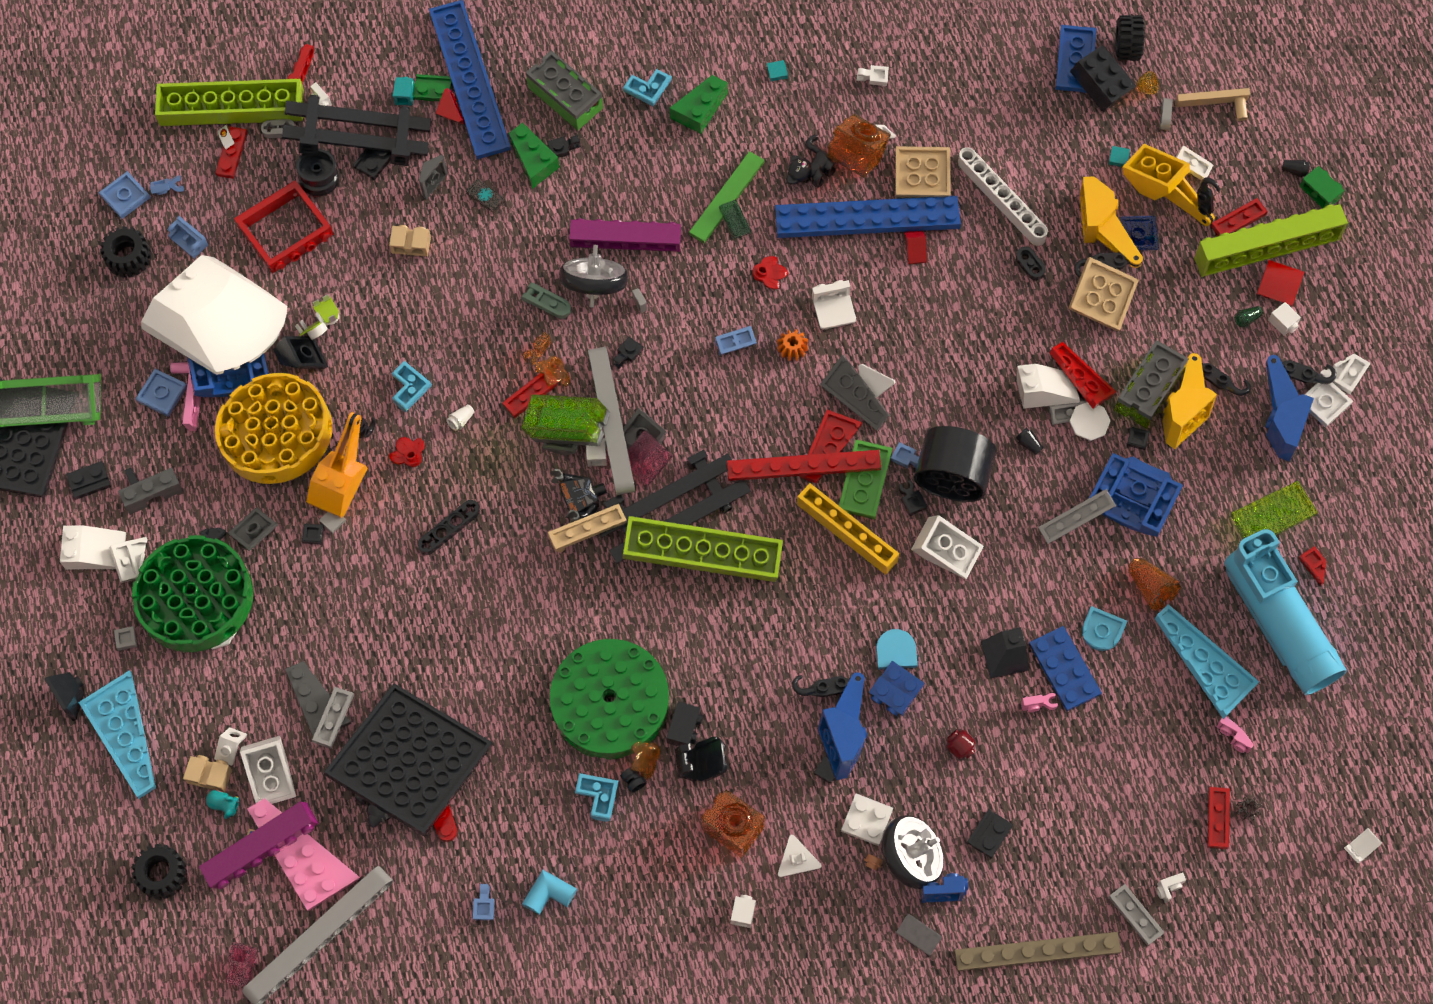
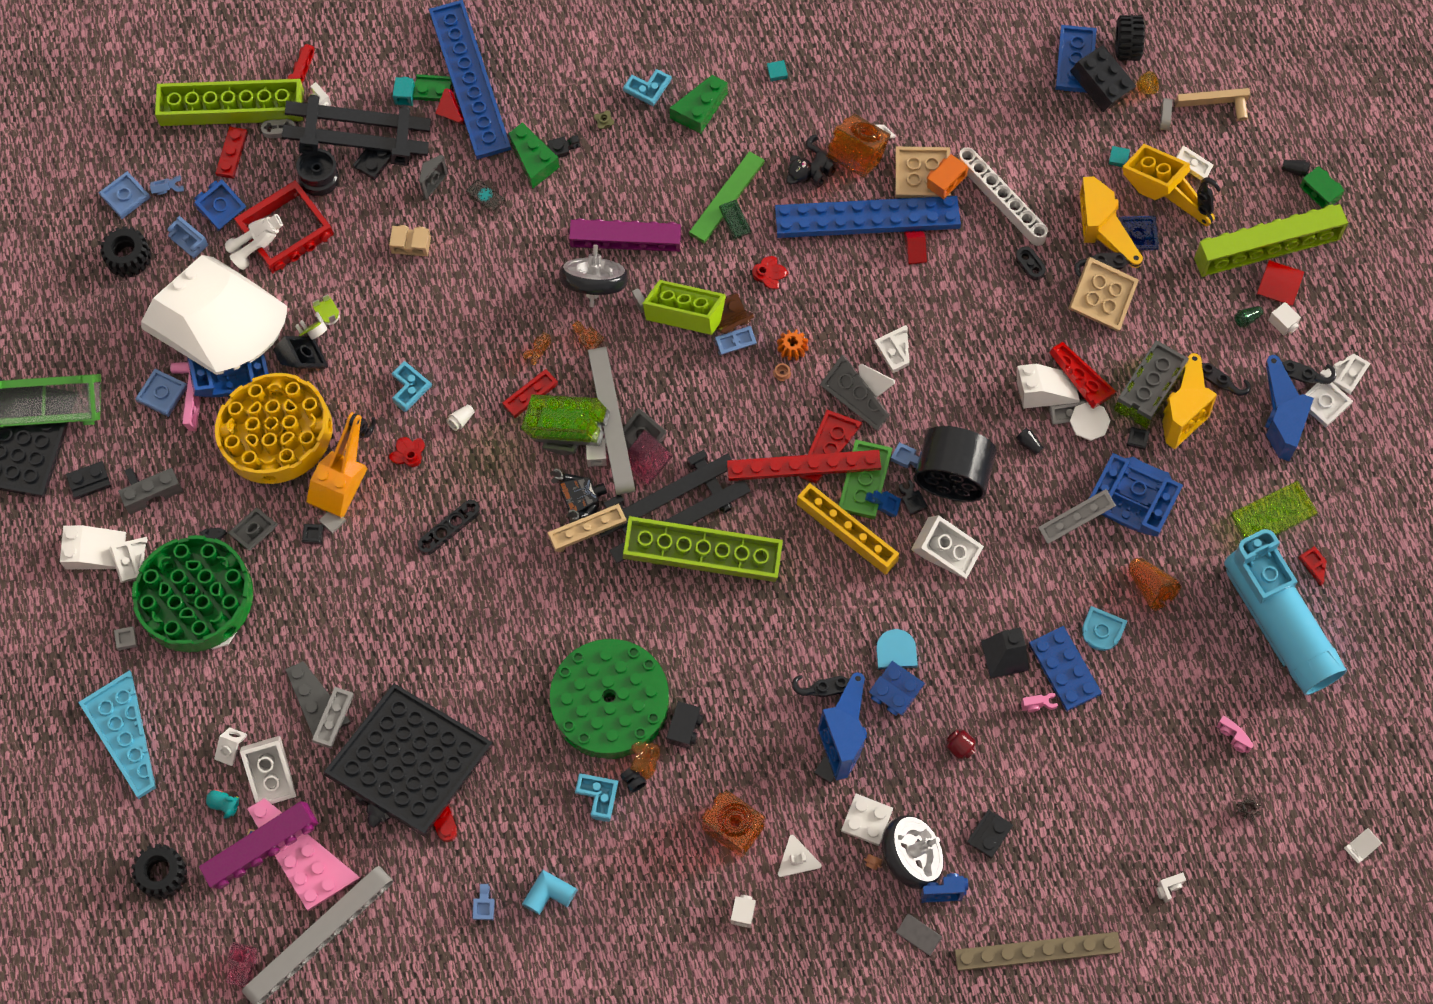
(67, 692): black slope -> none
(207, 774): tan brick -> none
(219, 204): none -> blue plate
(225, 137): white sticker -> none
(263, 233): none -> white piece
(547, 301): sand green plate -> none
(553, 371): clear orange plate -> none
(564, 90): dark grey piece -> none
(588, 338): none -> clear orange plate
(604, 124): none -> olive plate
(628, 351): black plate -> none
(684, 307): none -> lime slope
(705, 758): black piece -> none
(733, 314): none -> reddish brown bracket
(782, 368): none -> nougat plate
(833, 304): white bracket -> none
(876, 75): white plate -> none
(887, 502): none -> blue plate
(894, 349): none -> white wing
(947, 176): none -> orange brick
(1136, 915): light grey plate -> none
(1216, 672): medium azure wing -> none
(1218, 817): red plate -> none
(1240, 217): red plate -> none

